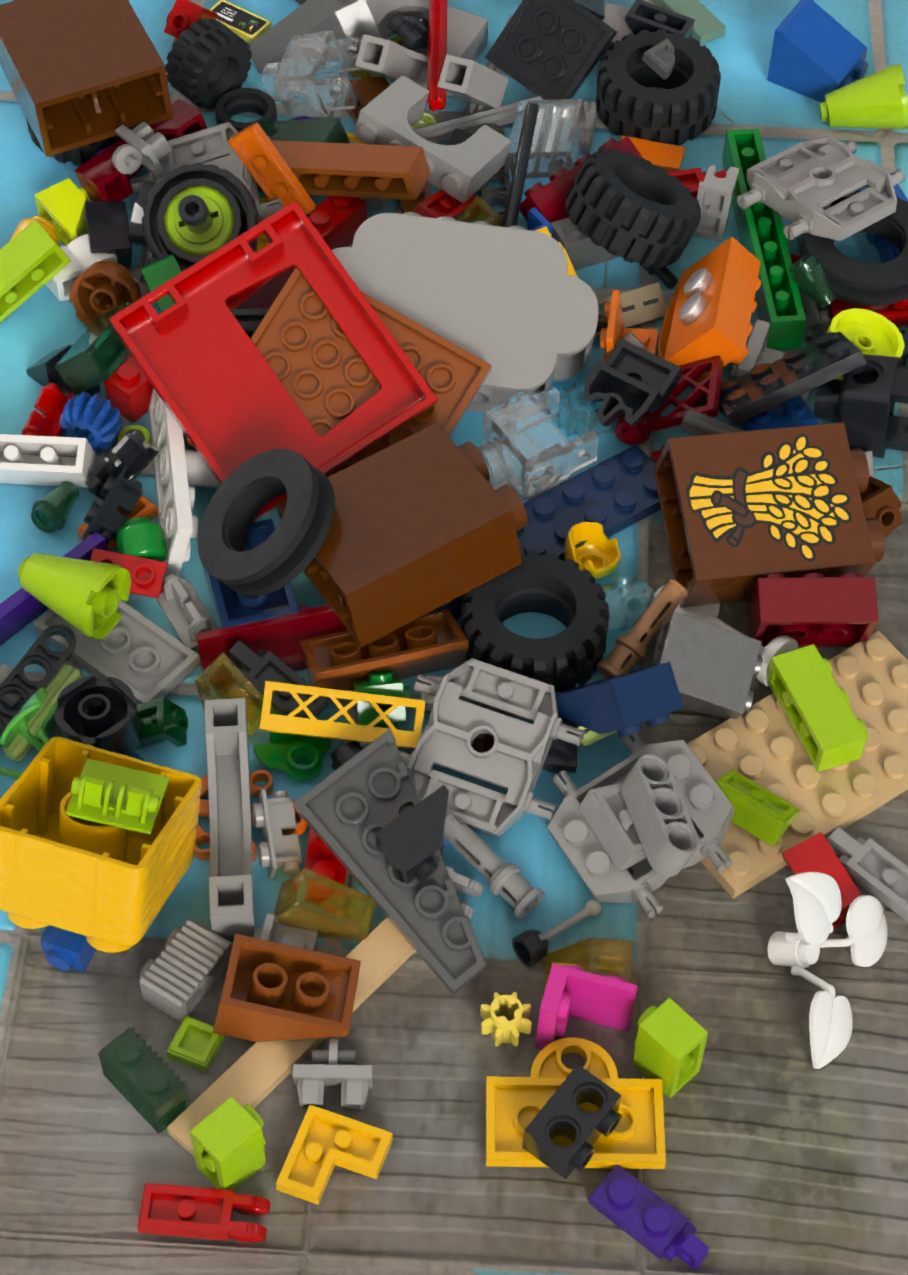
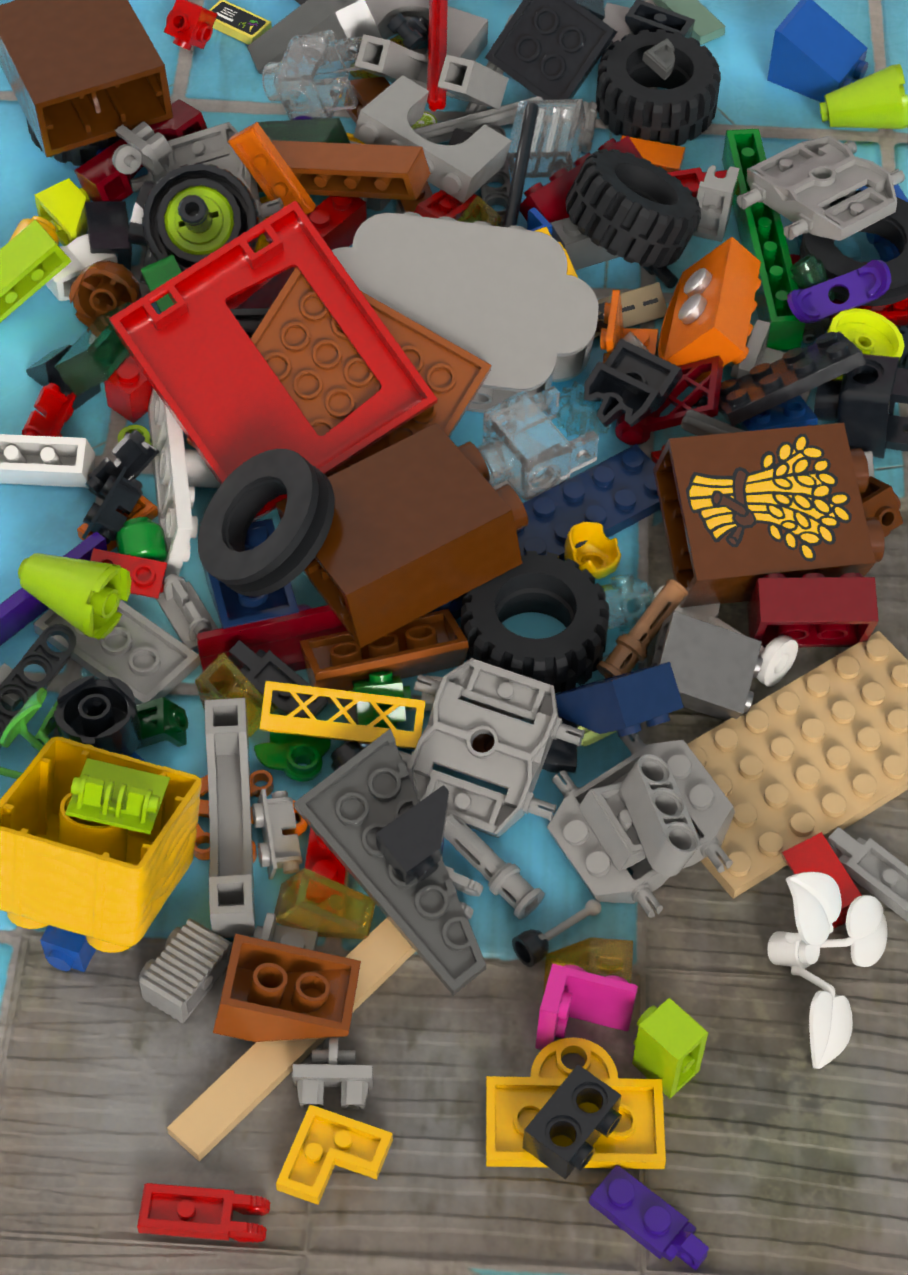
(20, 746): yellowish green axle -> none
(54, 508): clear green cone -> none
(91, 419): blue gear -> none
(144, 1079): clear green brick -> none
(195, 1044): lime tile -> none
(208, 62): black tyre -> none
(229, 1145): lime brick -> none
(243, 101): black tyre -> none
(505, 1019): light yellow gear -> none
(757, 808): lime slope -> none
(817, 708): lime brick -> none
(863, 286): none -> dark purple piece

